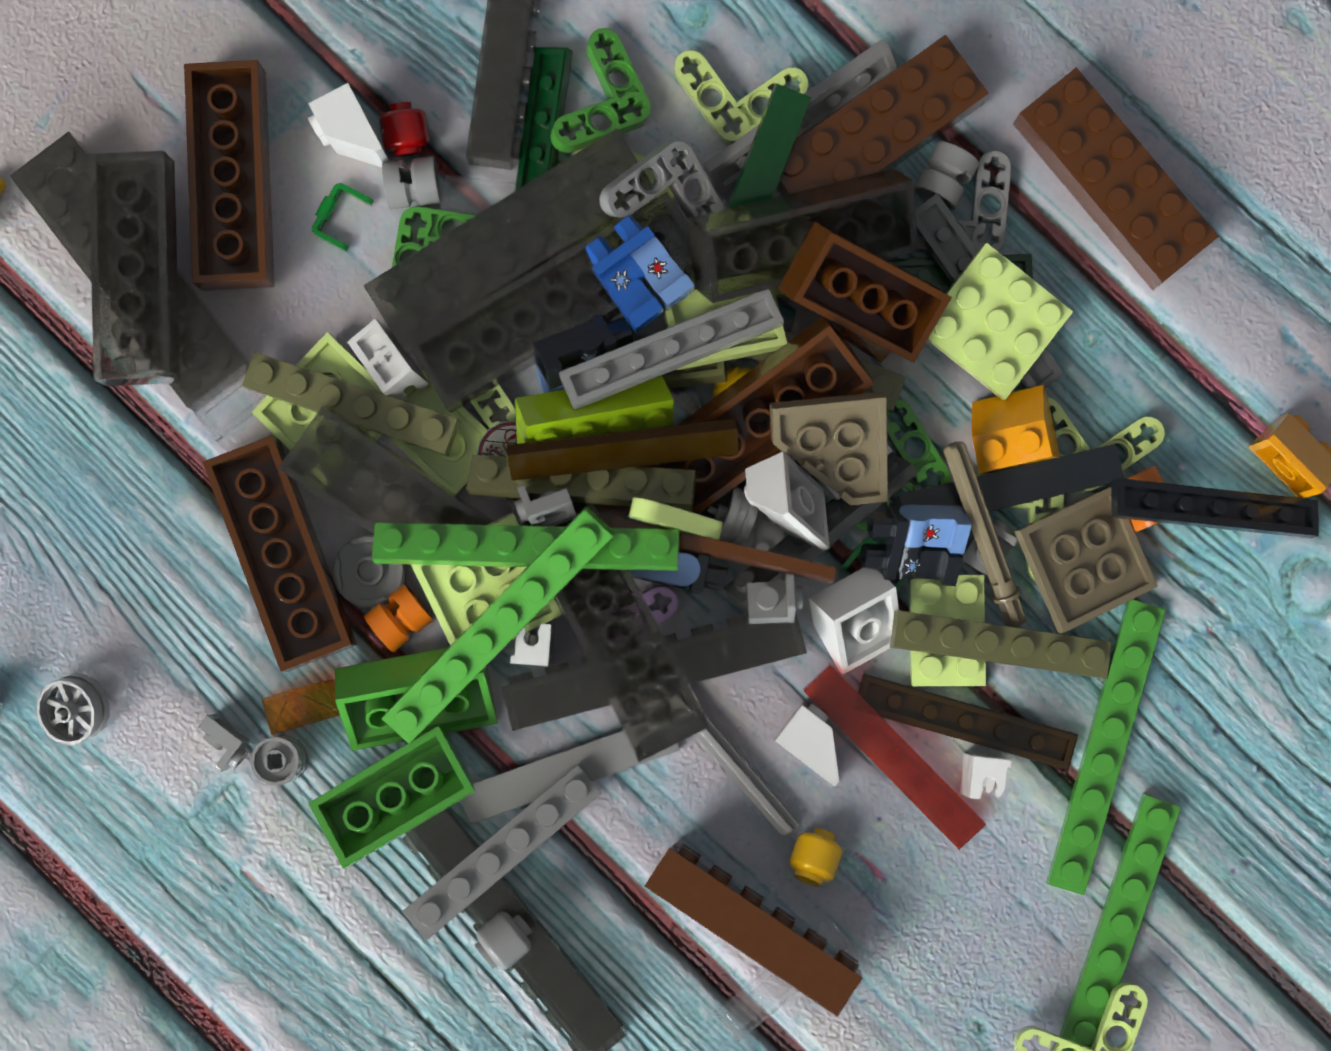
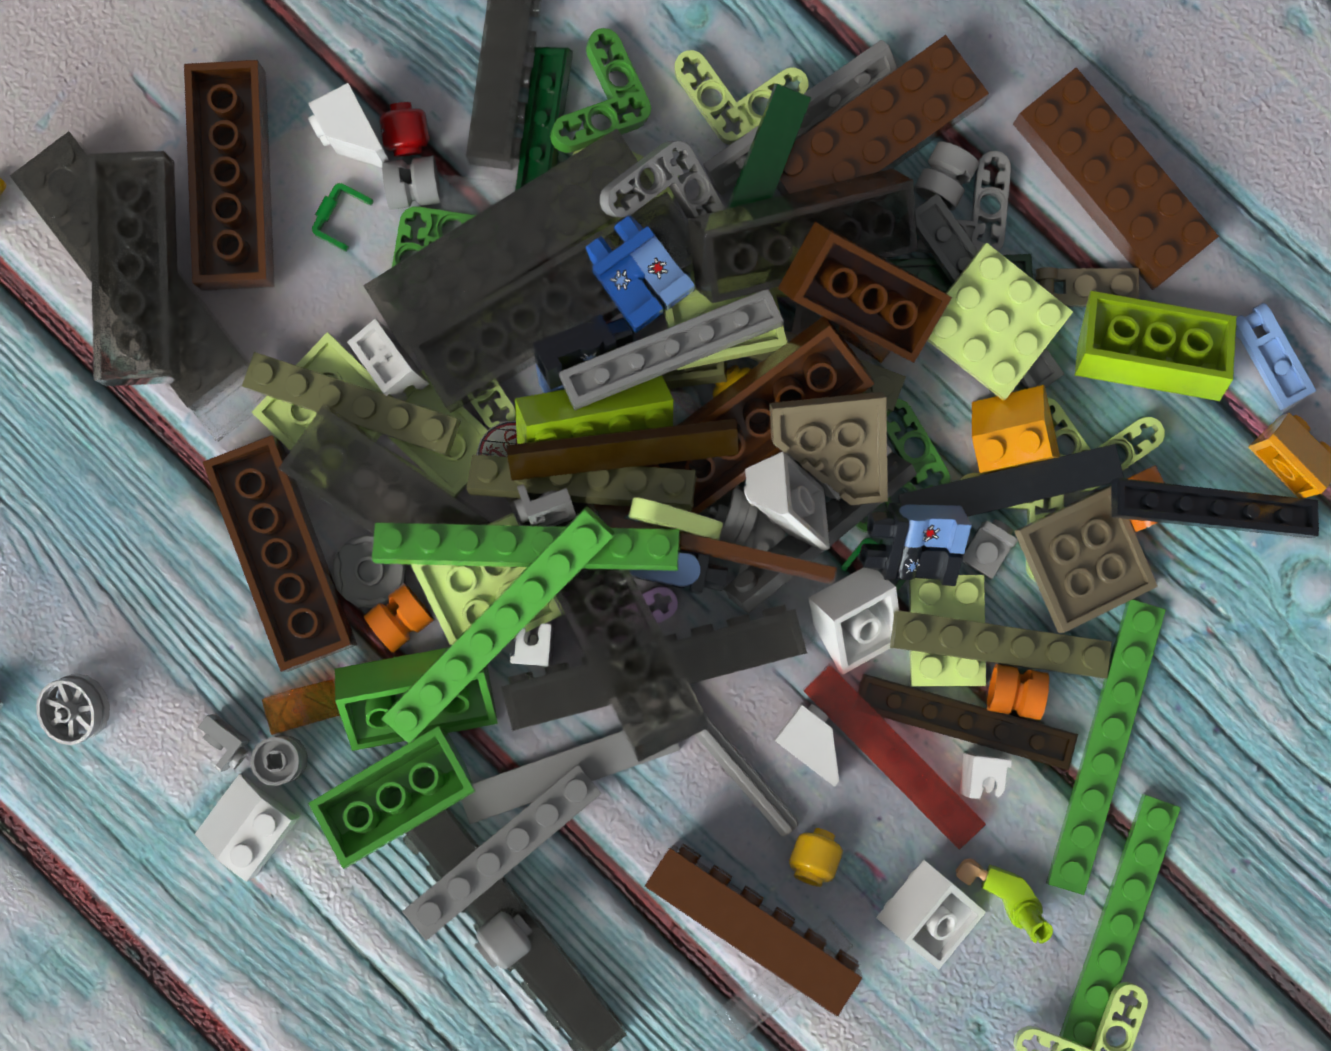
(245, 828): none -> white slope
(773, 601): light grey bracket -> none
(930, 914): none -> white slope
(985, 535): dark tan axle -> none
(1017, 897): none -> lime arm
(1019, 692): none -> orange wheel
(1080, 281): none -> dark tan plate
(1156, 346): none -> lime slope
(1274, 357): none -> light blue plate

